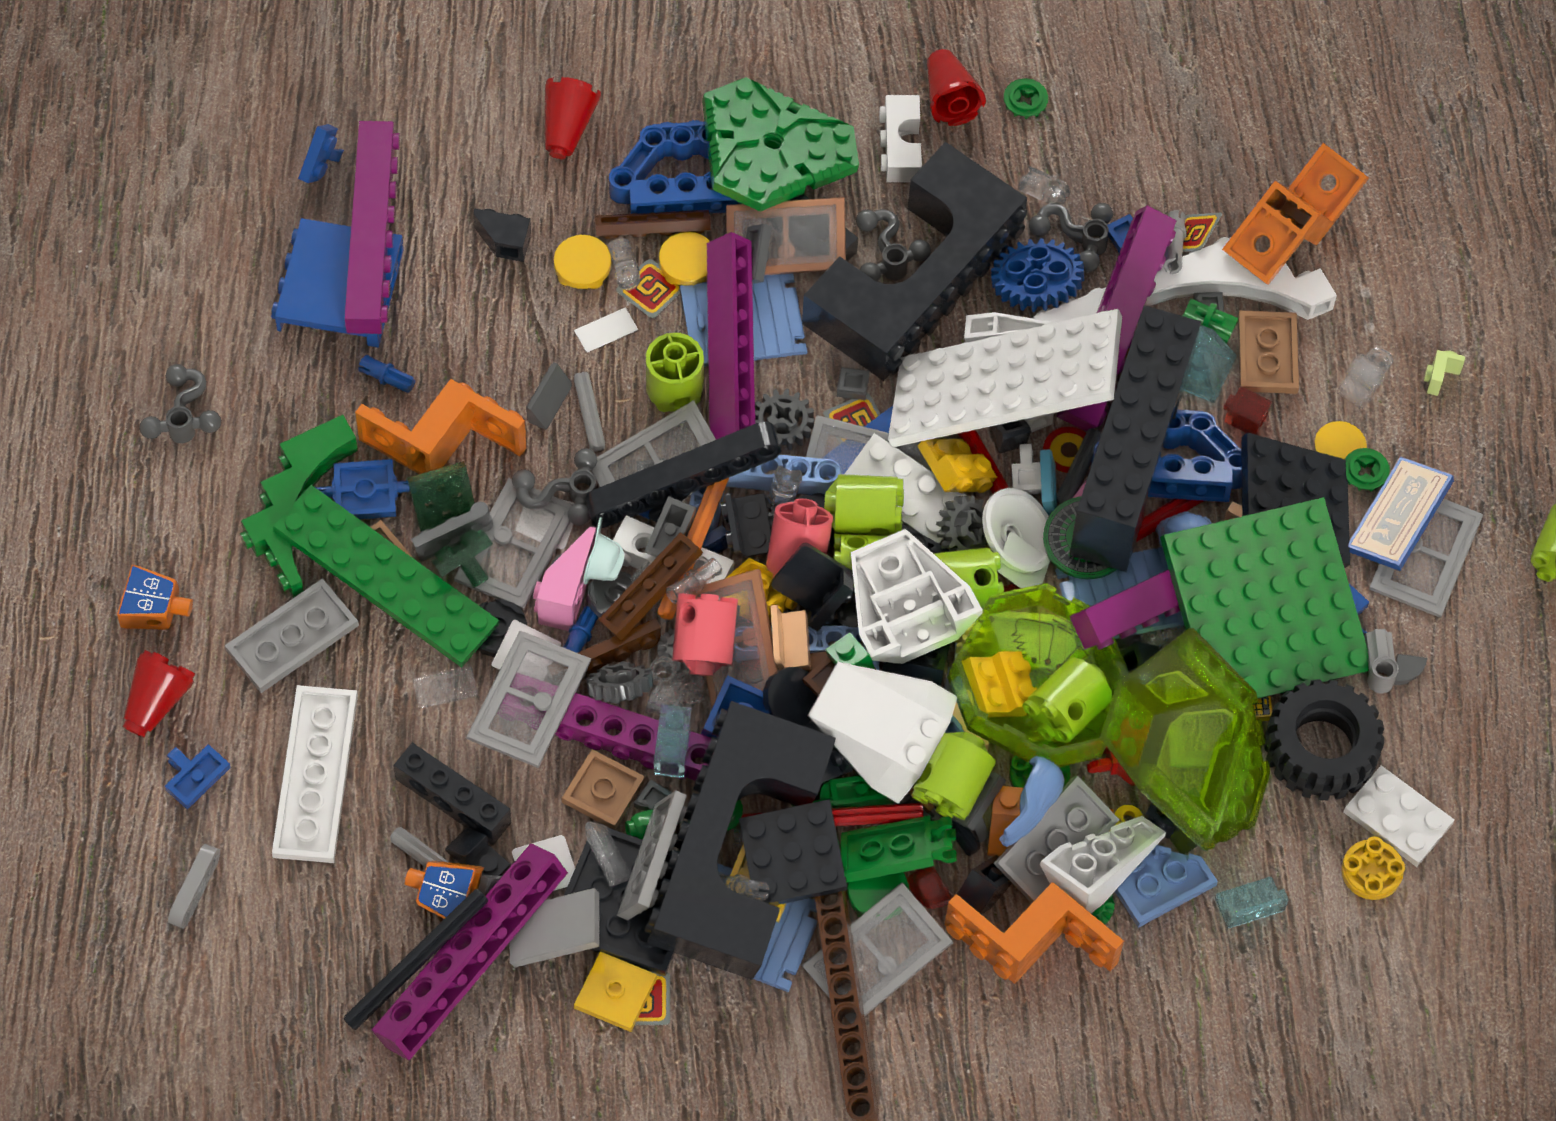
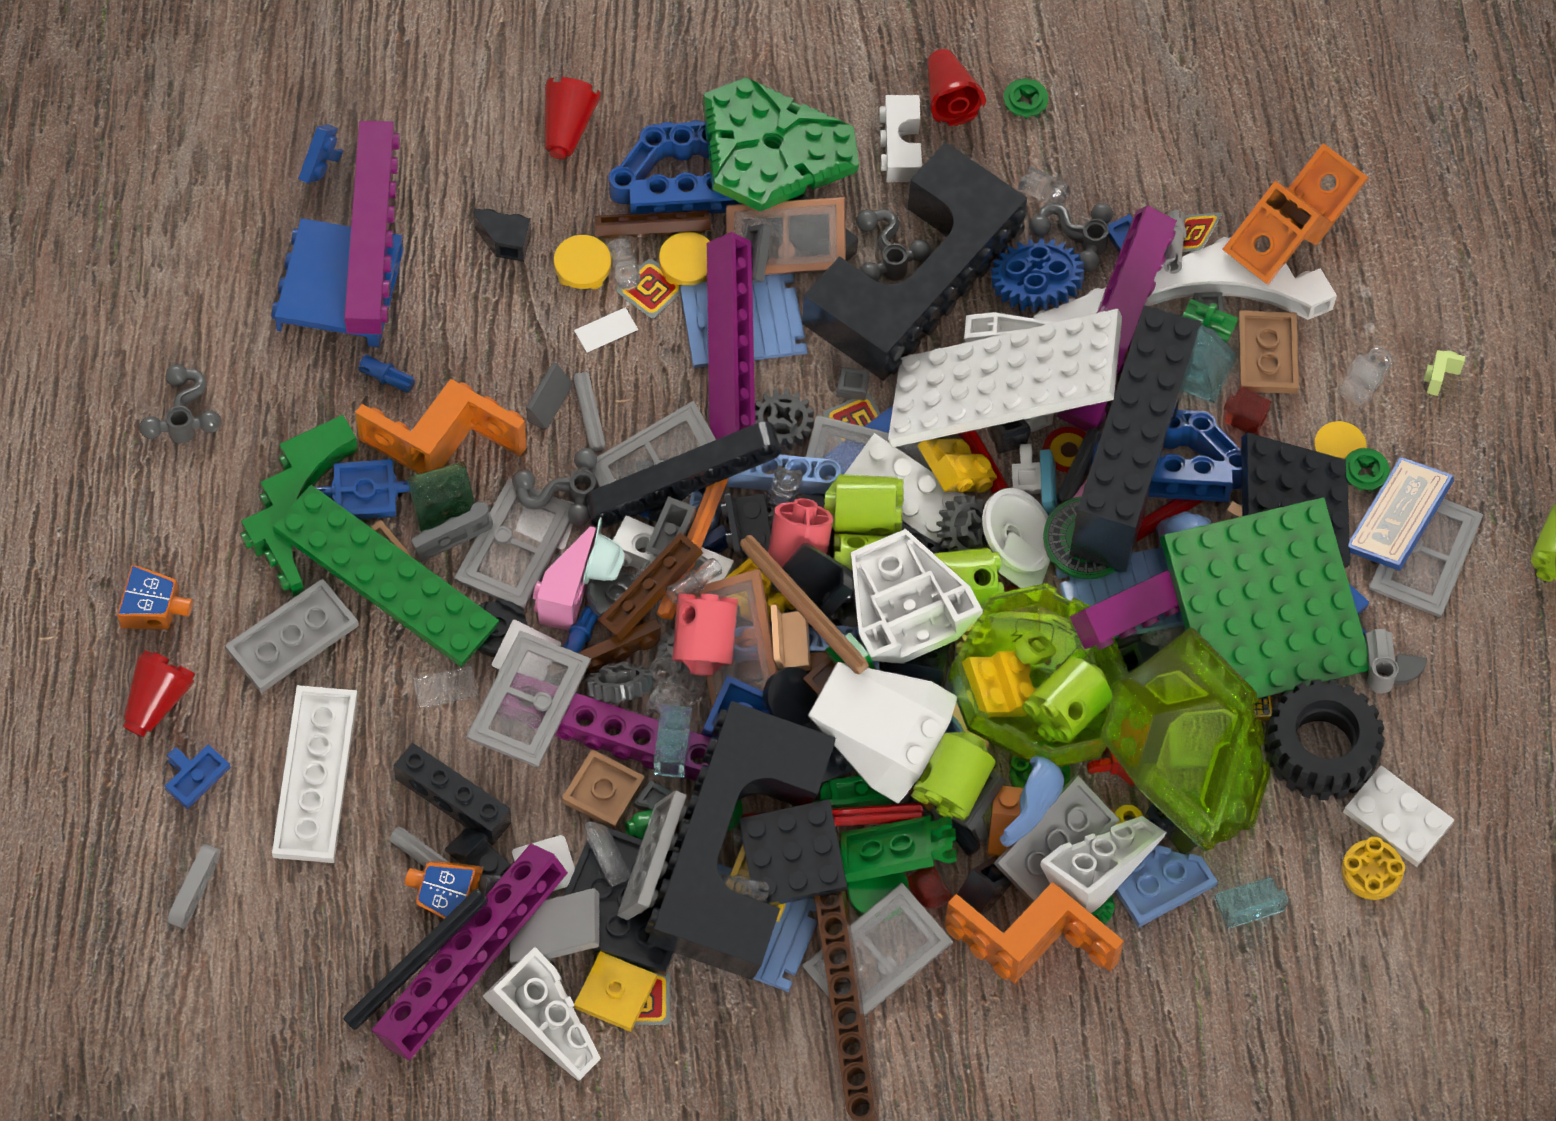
(464, 556): clear green plate -> none
(539, 1008): none -> white wedge
(674, 371): lime cylinder -> none
(804, 604): none -> medium nougat axle
(1034, 648): none -> lime plate

